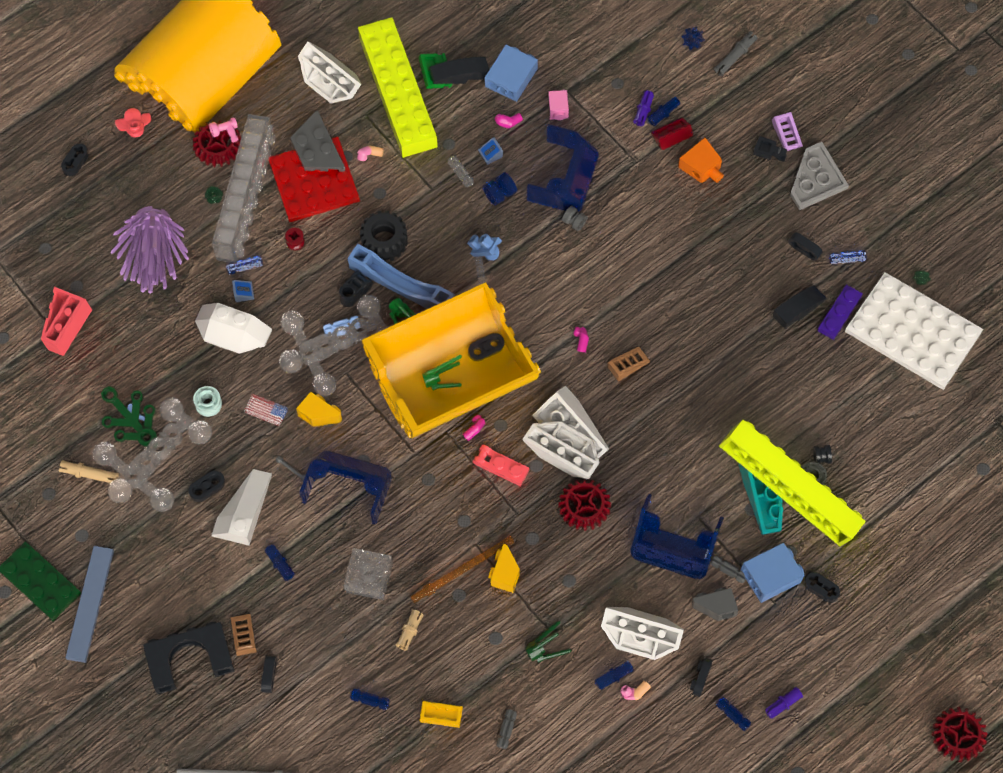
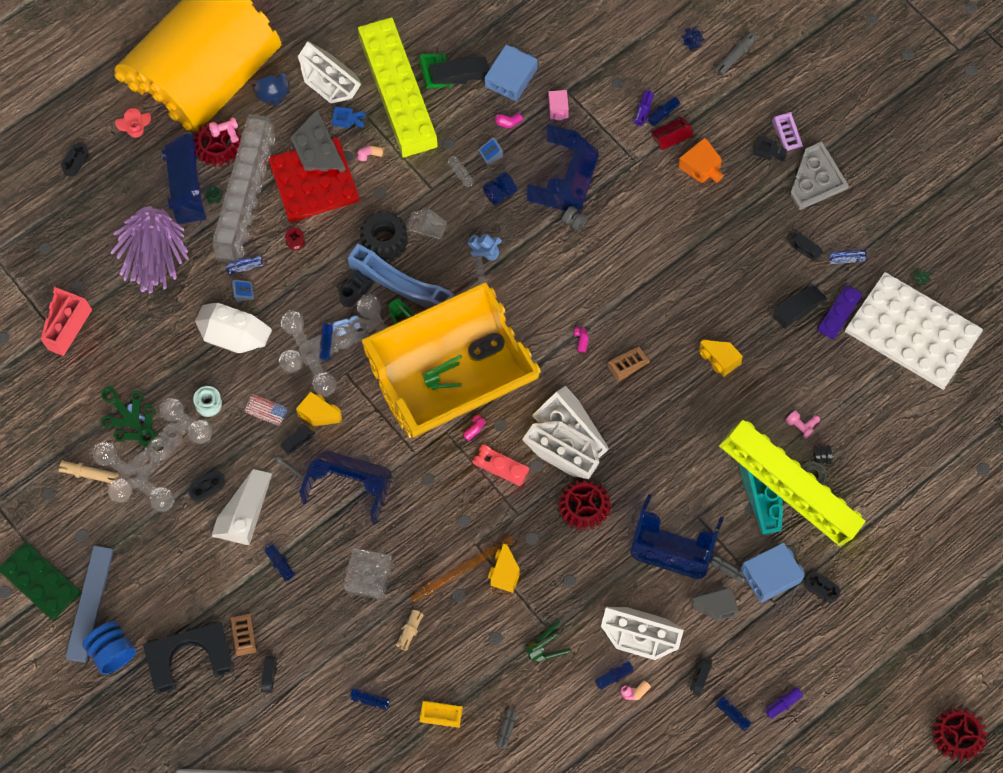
(109, 647): none -> blue wheel
(184, 179): none -> clear blue windscreen
(272, 89): none -> dark blue cylinder
(298, 439): none -> black beam
(326, 340): none -> clear blue axle
(345, 117): none -> blue plate
(427, 223): none -> clear slope
(722, 356): none -> yellow slope
(806, 429): none -> bright pink piece

